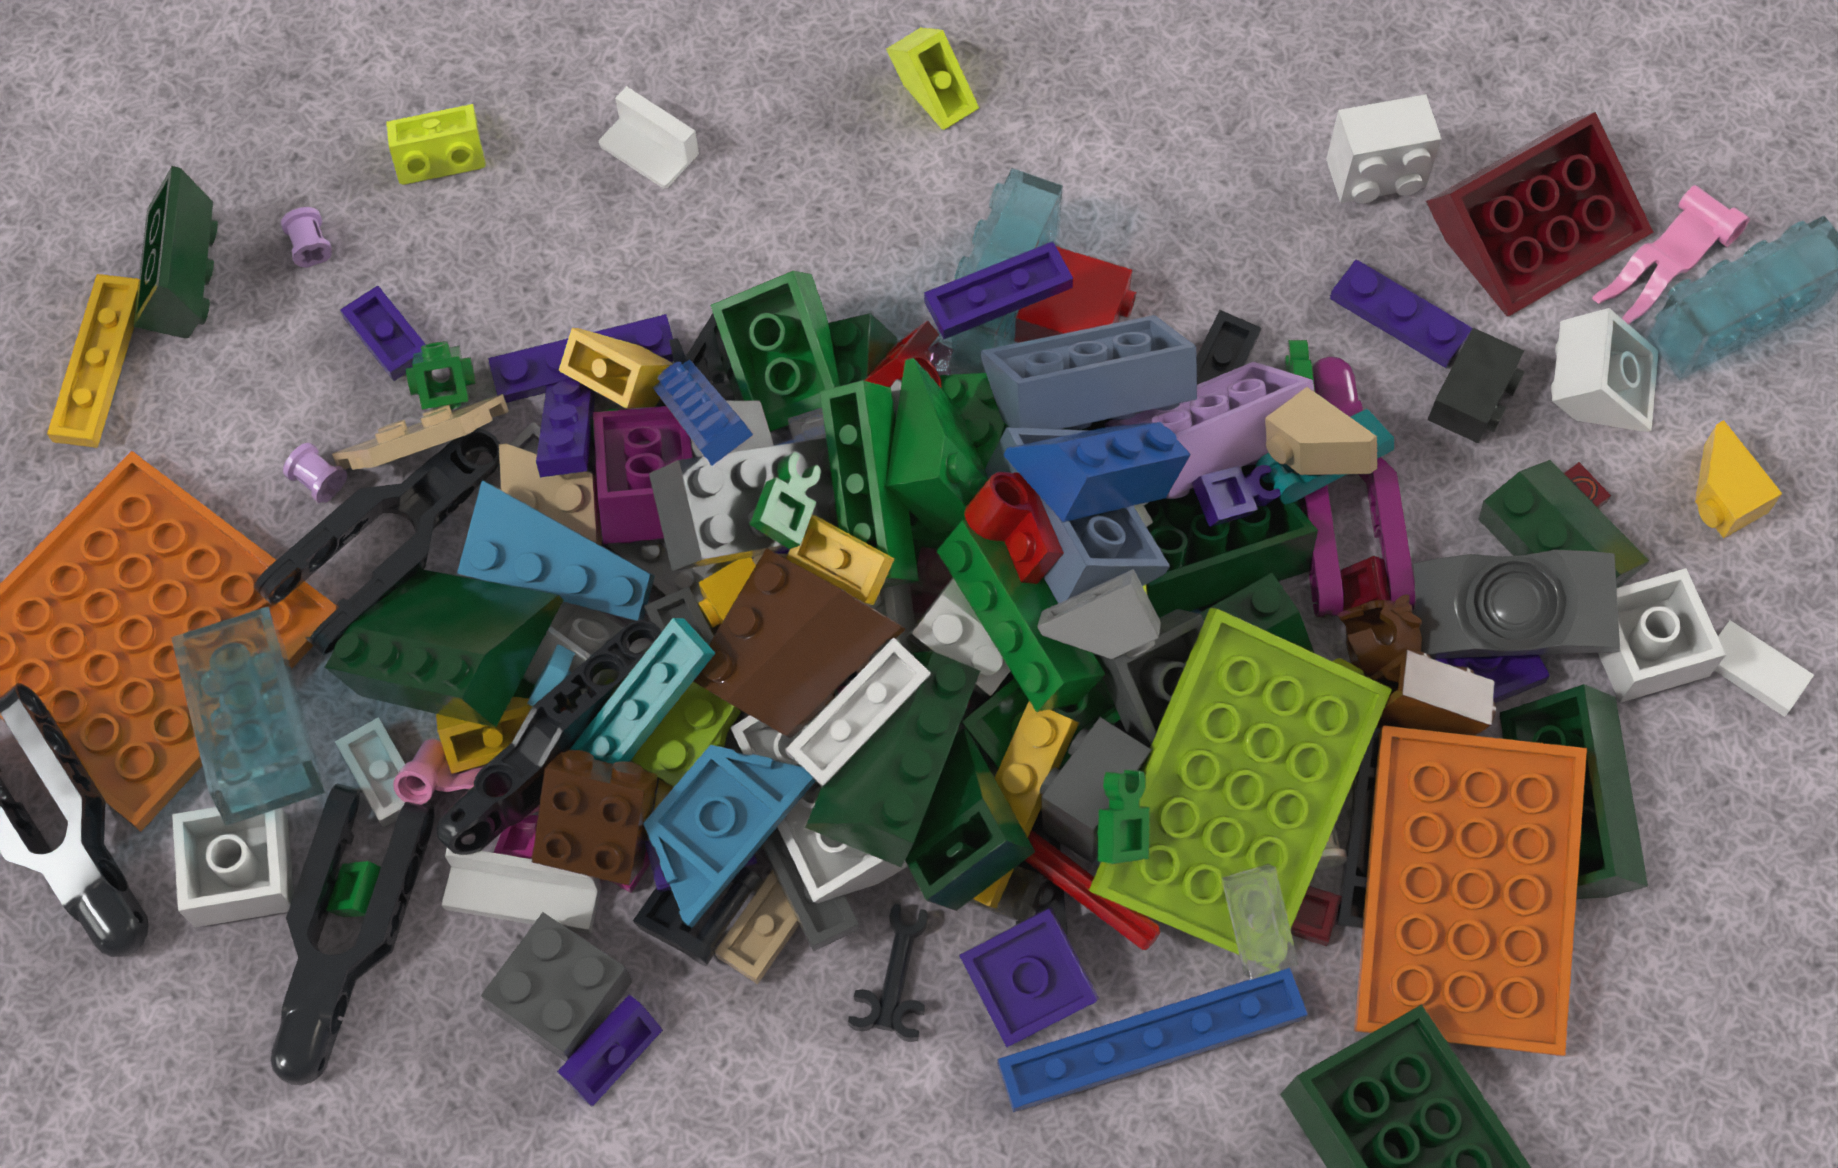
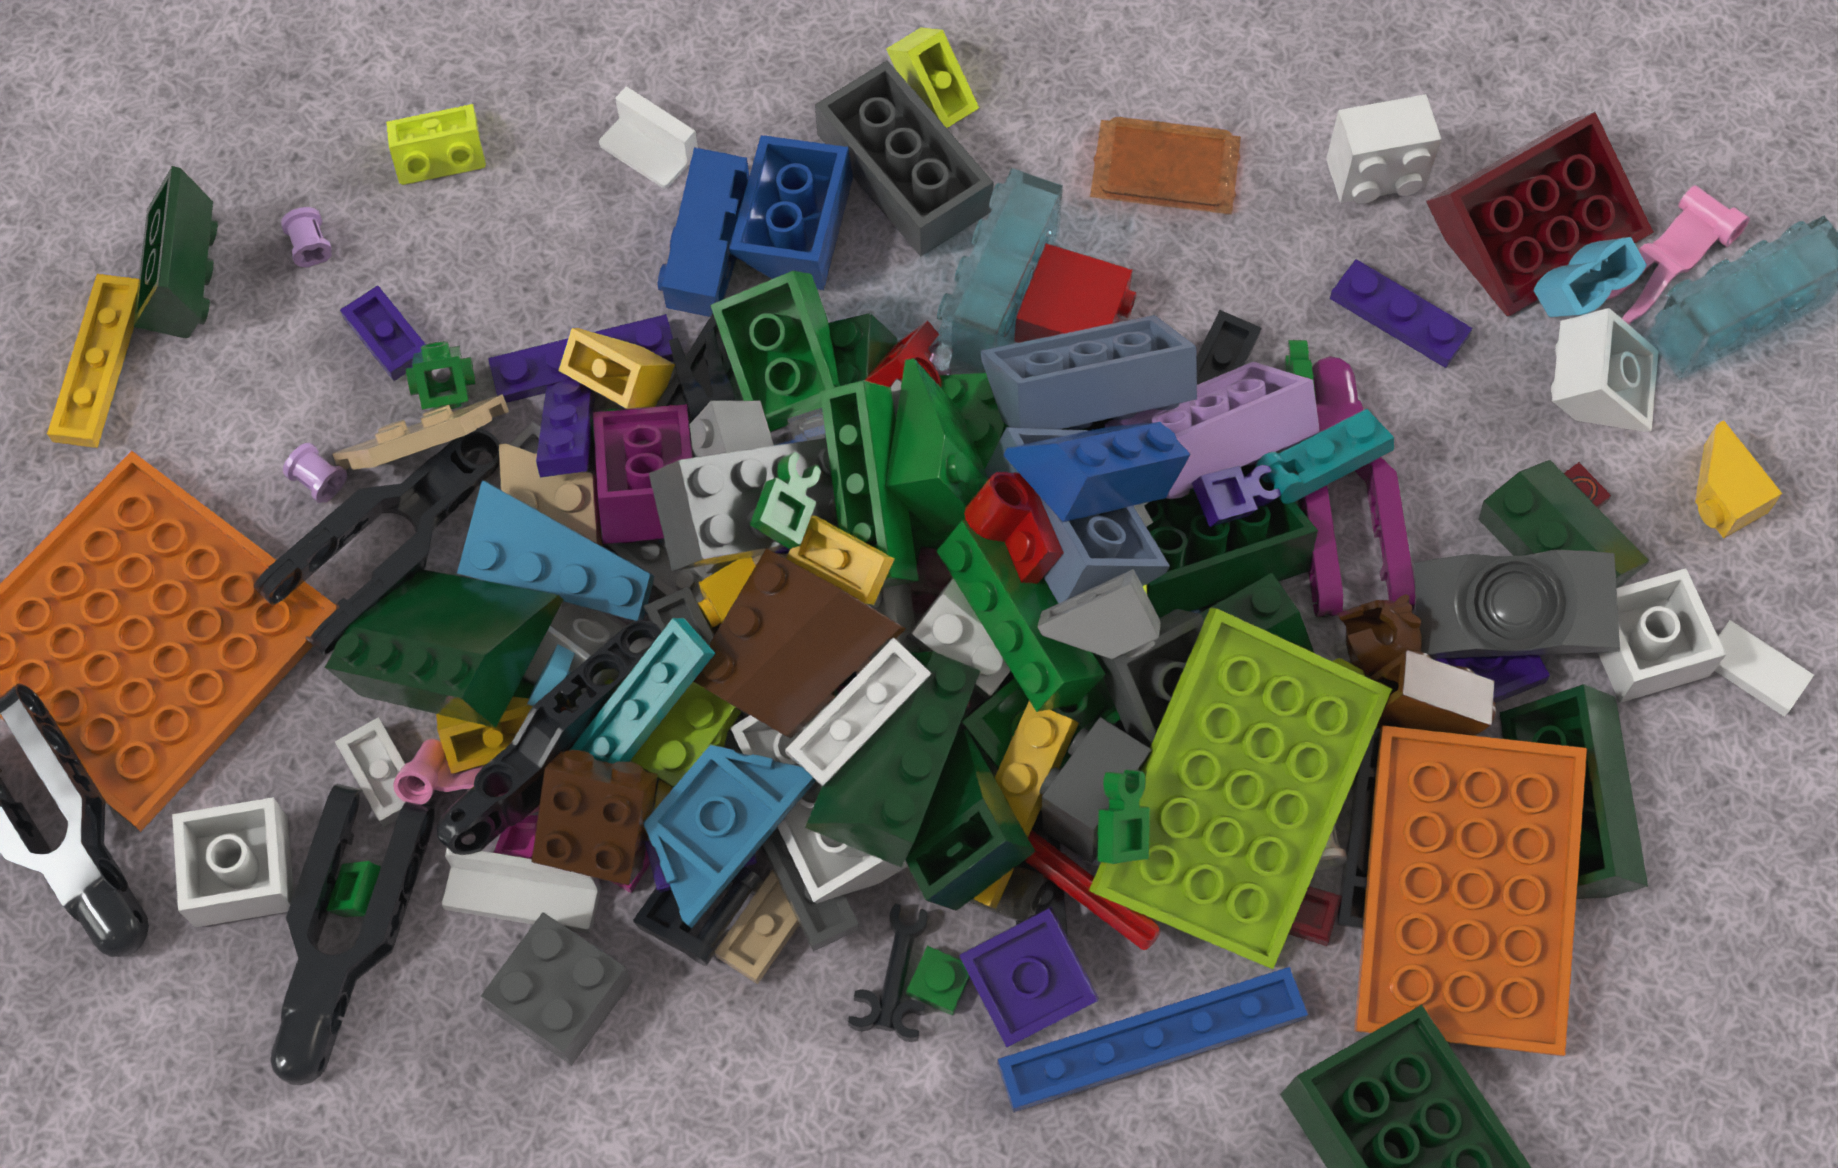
(247, 716): clear light blue brick -> none
(610, 1050): dark purple plate -> none
(700, 242): none -> blue wedge
(701, 411): blue plate -> none
(793, 207): none -> blue slope
(905, 158): none -> dark grey brick
(939, 981): none -> green plate
(998, 290): dark purple plate -> none
(1166, 165): none -> clear orange piece
(1260, 921): clear plate -> none
(1319, 438): tan slope -> none
(1364, 582): dark red tile -> none
(1476, 385): pearl dark grey brick -> none
(1590, 277): none -> medium azure brick

